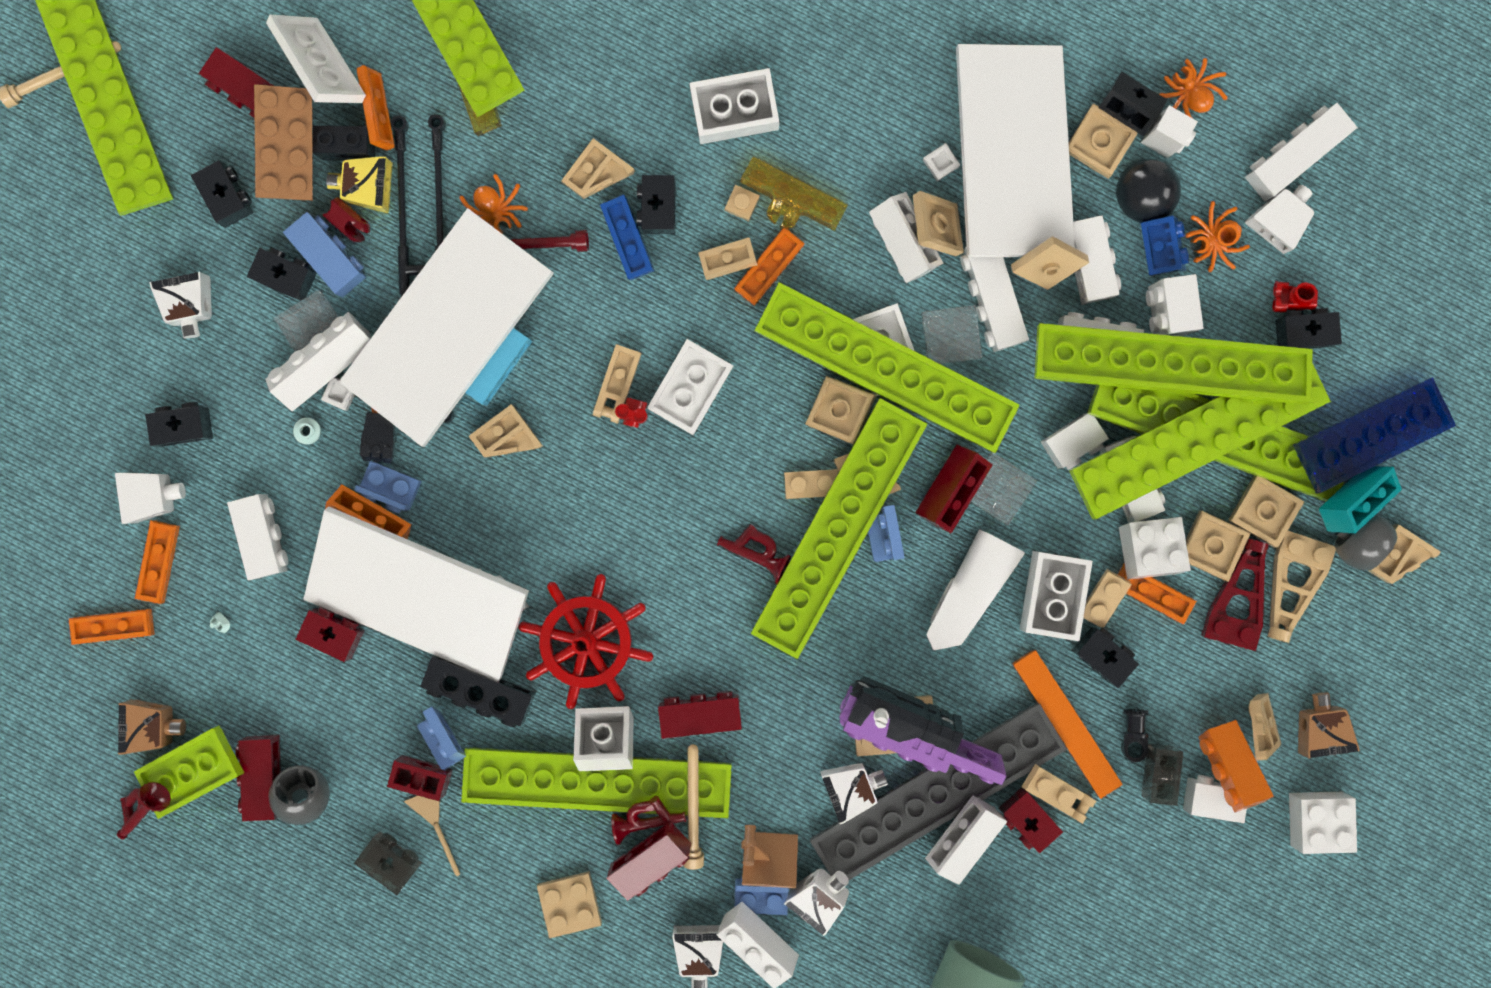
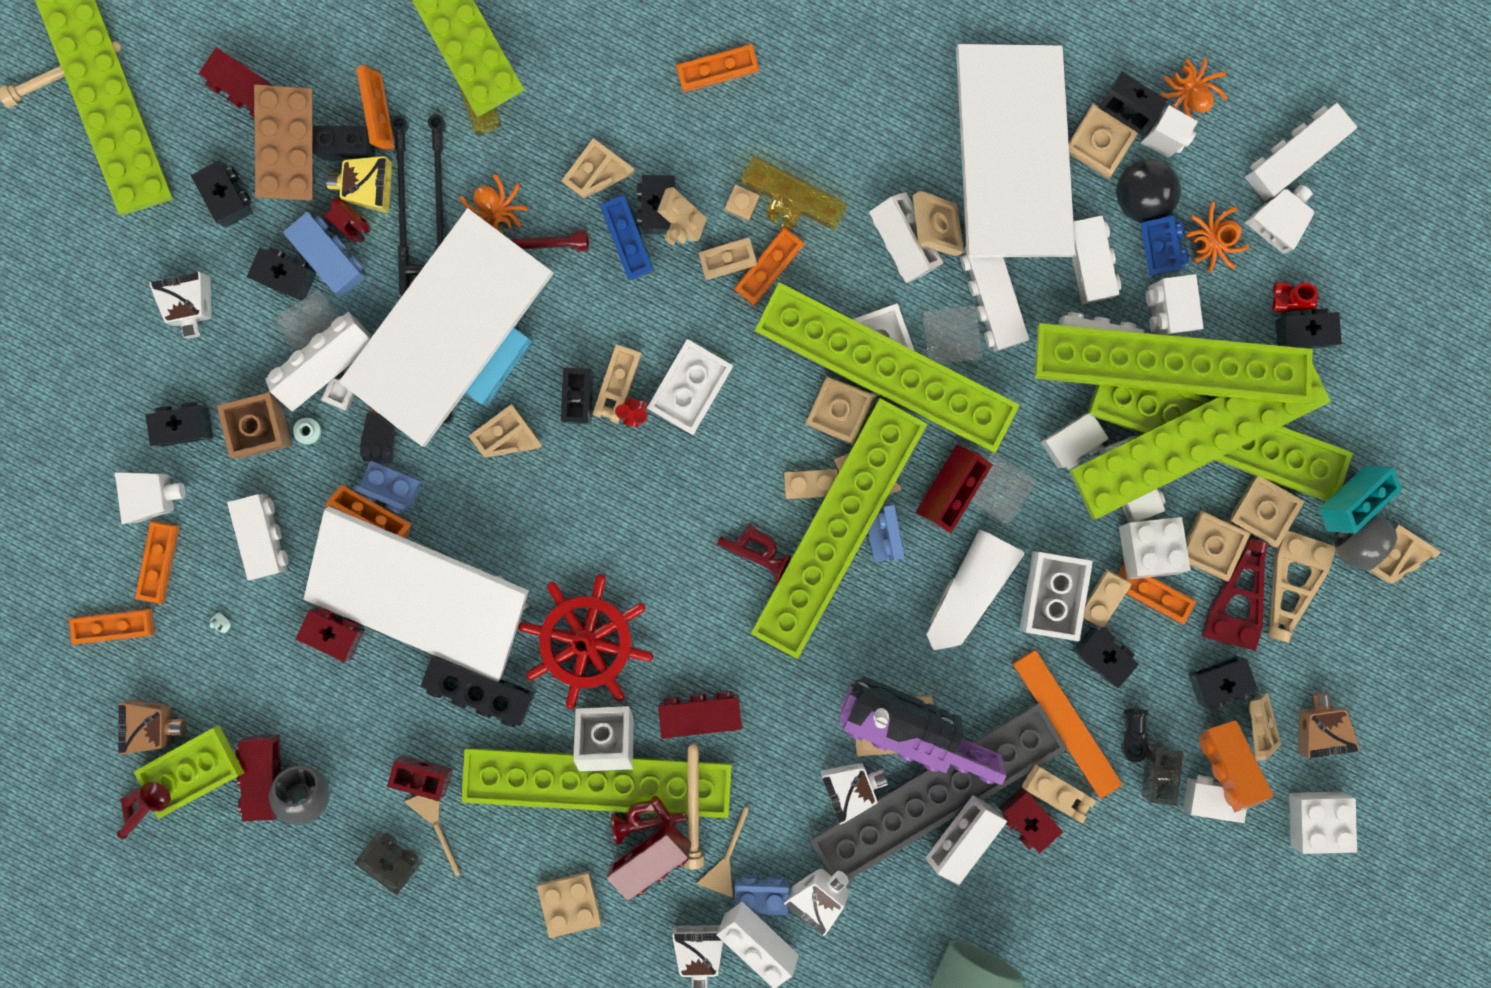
(254, 426): none -> medium nougat brick
(315, 59): white plate -> none
(440, 739): medium blue bracket -> none
(577, 396): none -> black brick
(684, 217): none -> tan plate
(717, 68): none -> orange tile
(720, 875): none -> tan piece
(734, 106): white brick -> none
(769, 859): medium nougat plate -> none
(941, 162): white tile -> none
(1050, 263): tan plate -> none
(1208, 680): none -> black brick
(1374, 435): clear blue plate -> none

